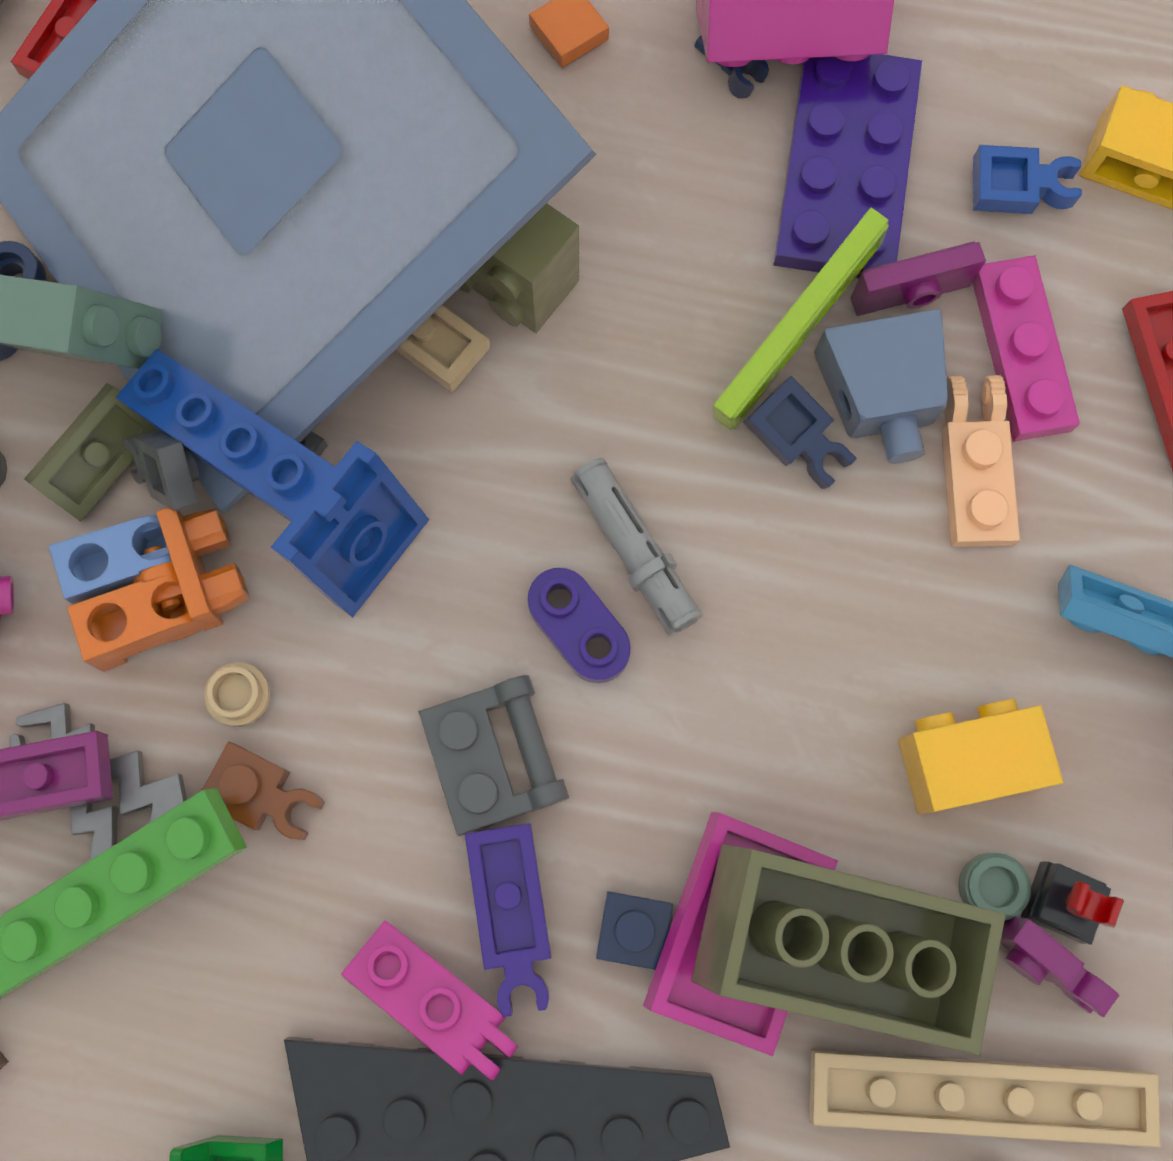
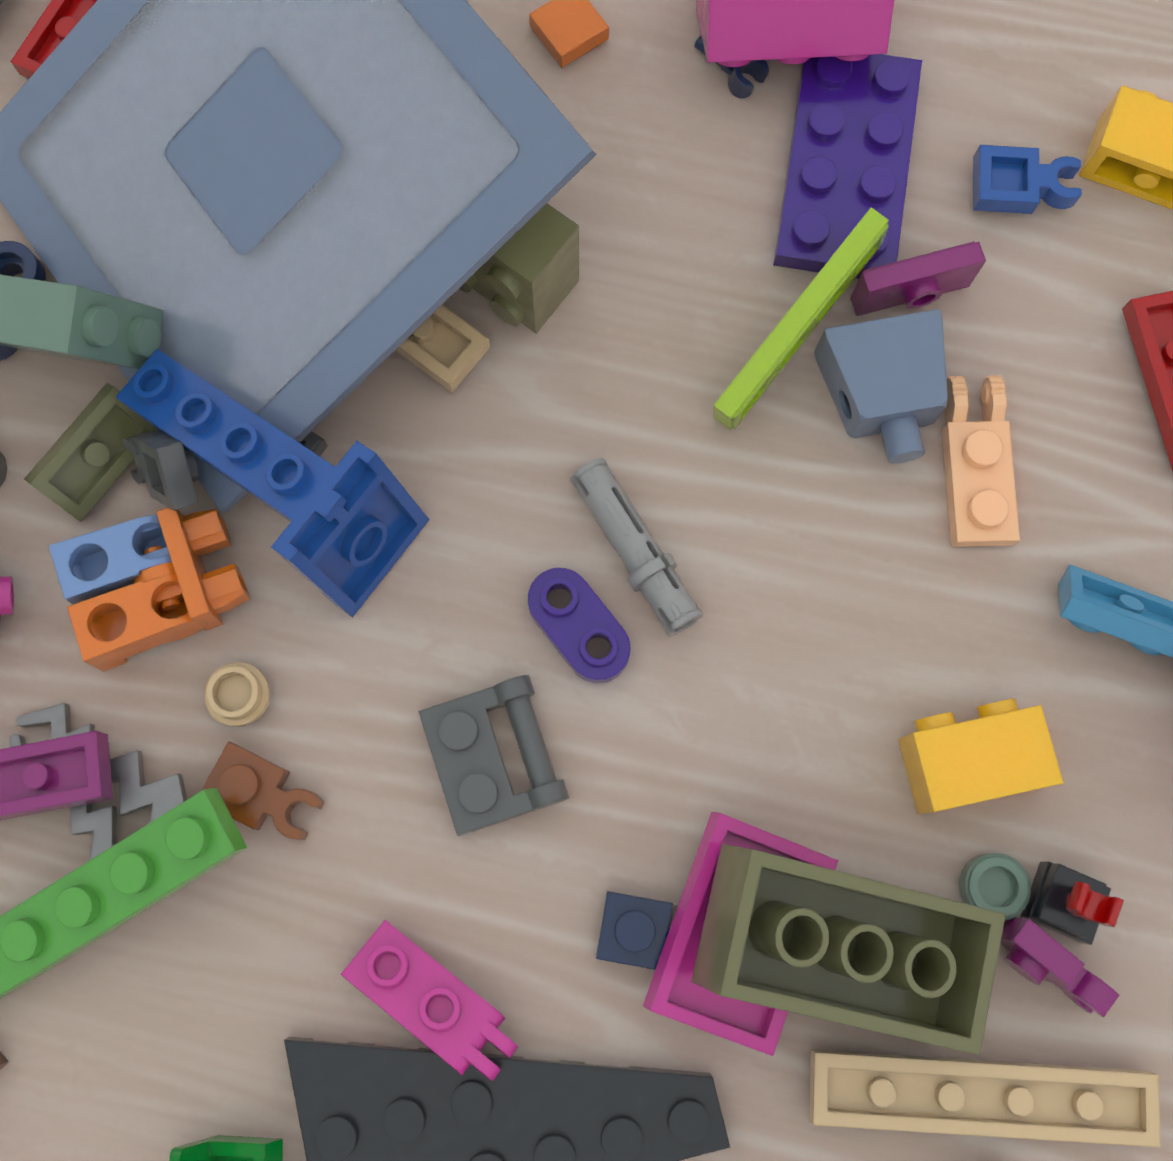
(509, 909): dark purple plate -> none
(793, 425): dark blue plate -> none
(1025, 348): dark pink plate -> none

